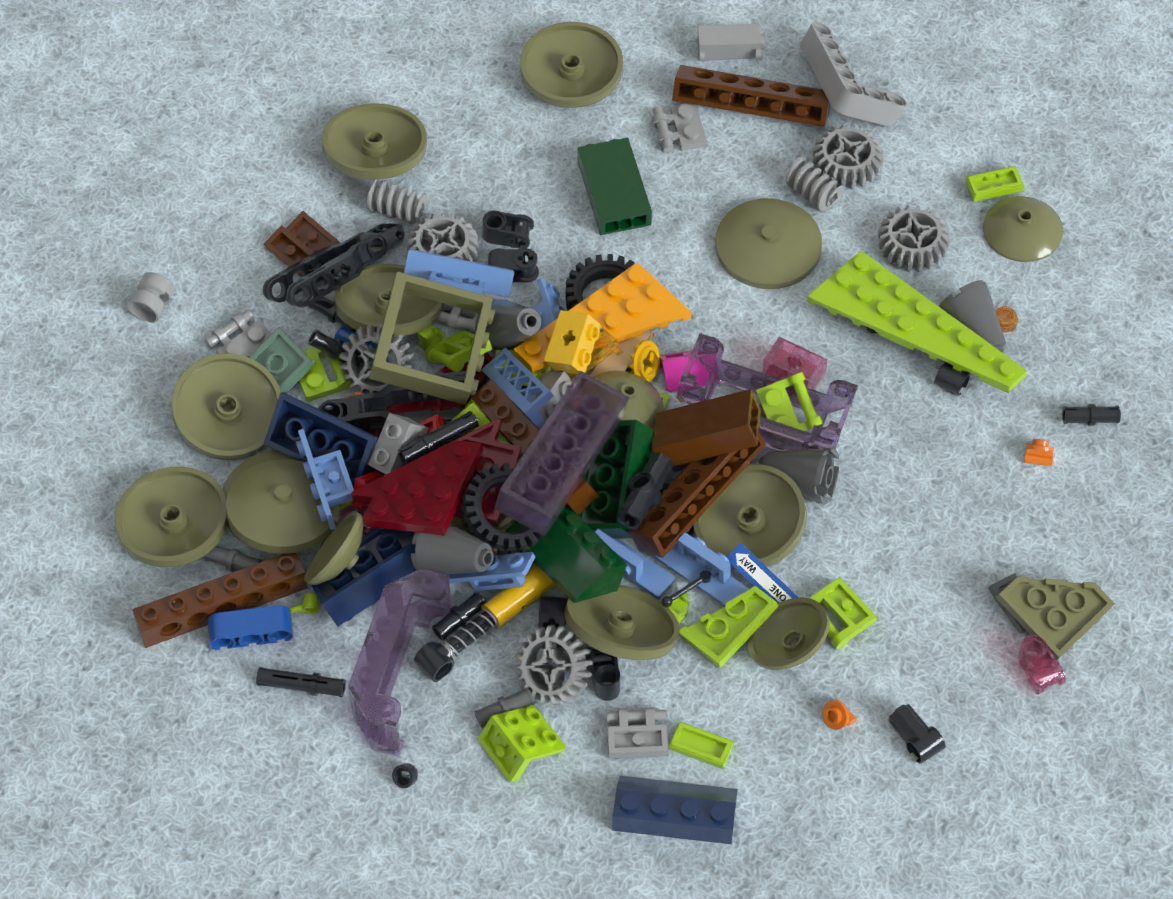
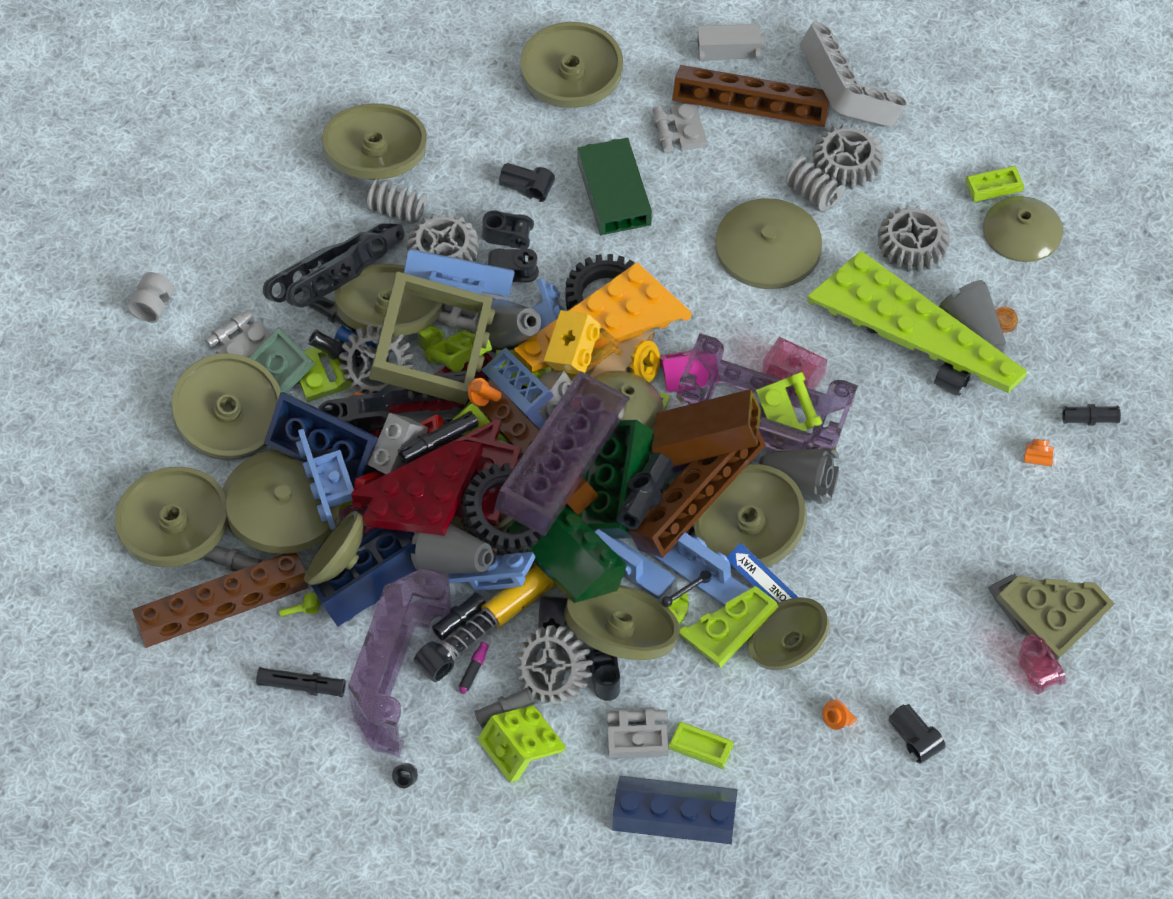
(249, 626): blue beam -> none
(299, 240): reddish brown slope -> none
(476, 661): none -> piece
(480, 392): none -> orange plate
(532, 183): none -> black piece
(847, 609): lime plate -> none

